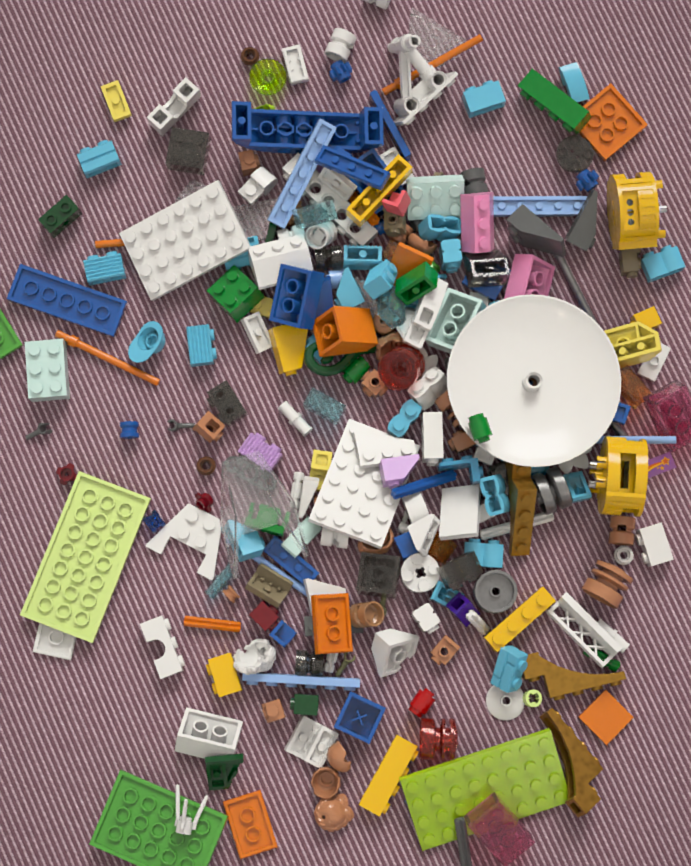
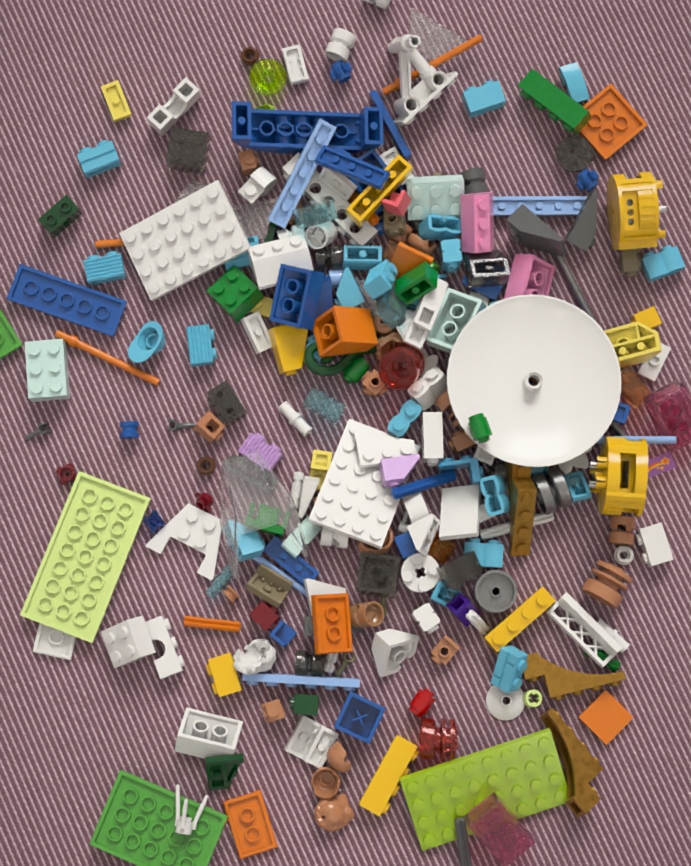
(128, 641): none -> white brick

